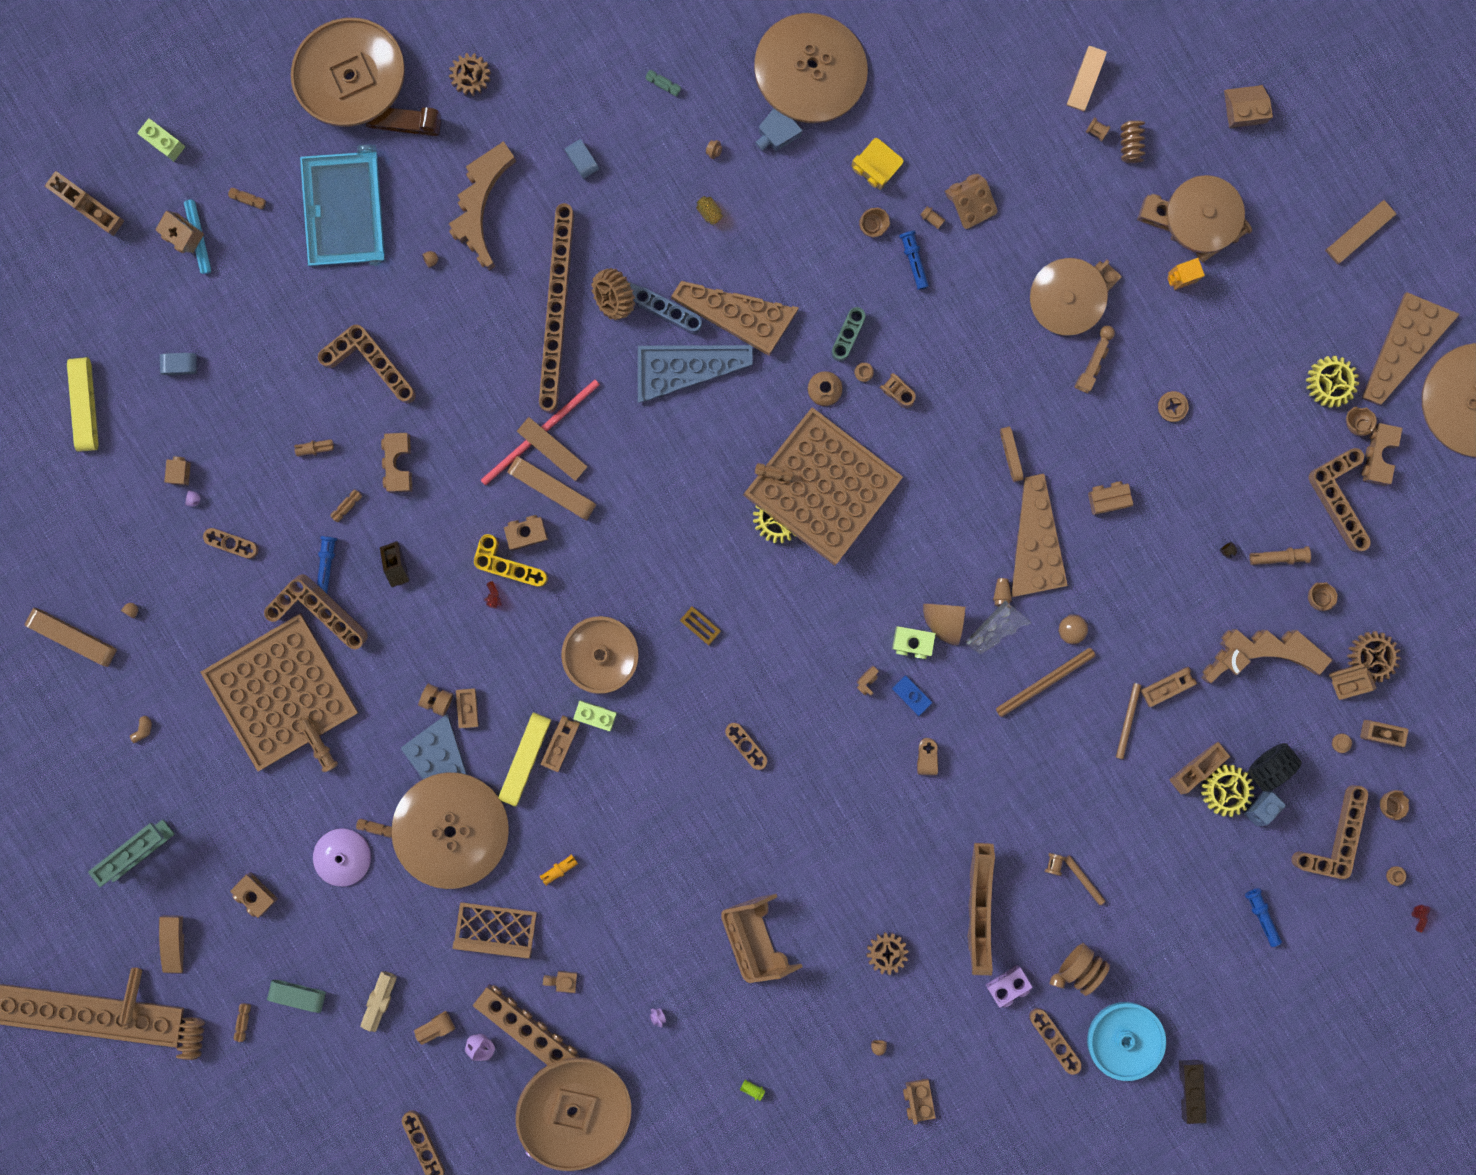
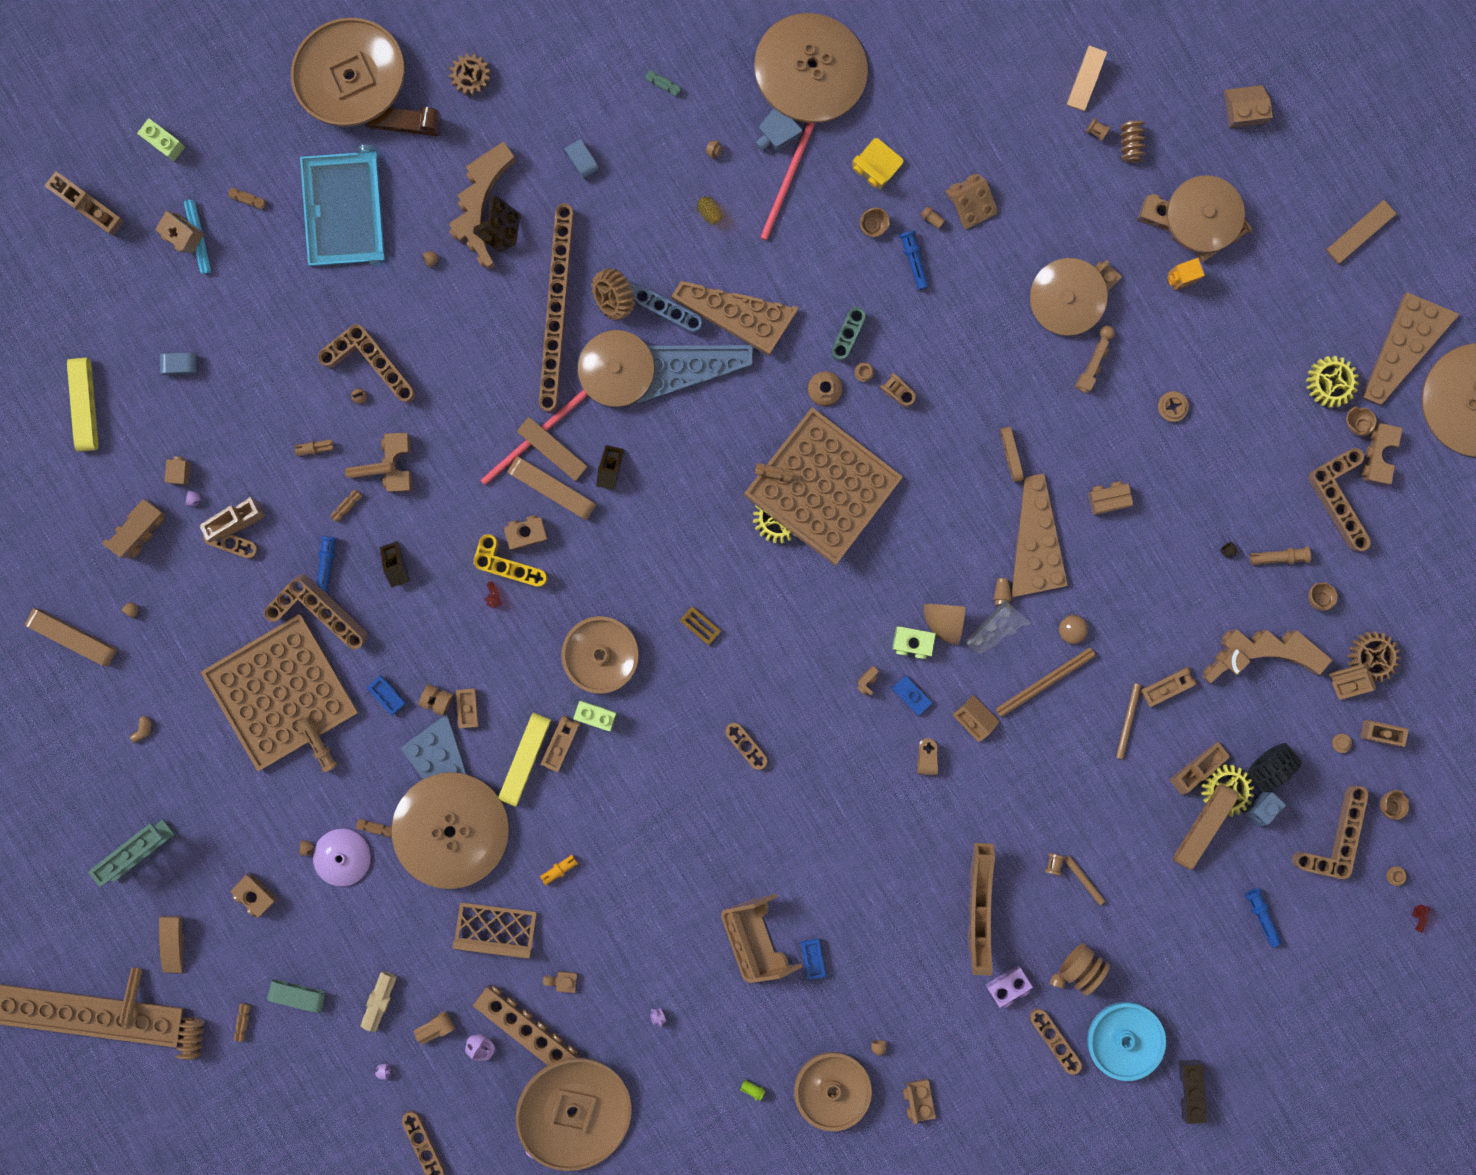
(136, 530): none -> medium nougat wedge
(232, 520): none -> medium nougat slope
(306, 848): none -> medium nougat hinge
(361, 399): none -> medium nougat hinge
(372, 469): none -> medium nougat axle
(383, 1071): none -> lavender hinge
(386, 695): none -> blue plate
(501, 227): none -> dark brown bracket
(609, 467): none -> dark brown slope
(616, 368): none -> medium nougat dish
(787, 181): none -> coral piece
(813, 959): none -> blue plate
(832, 1091): none -> medium nougat dish
(896, 952): medium nougat gear -> none
(976, 718): none -> medium nougat panel
(1205, 826): none -> medium nougat beam

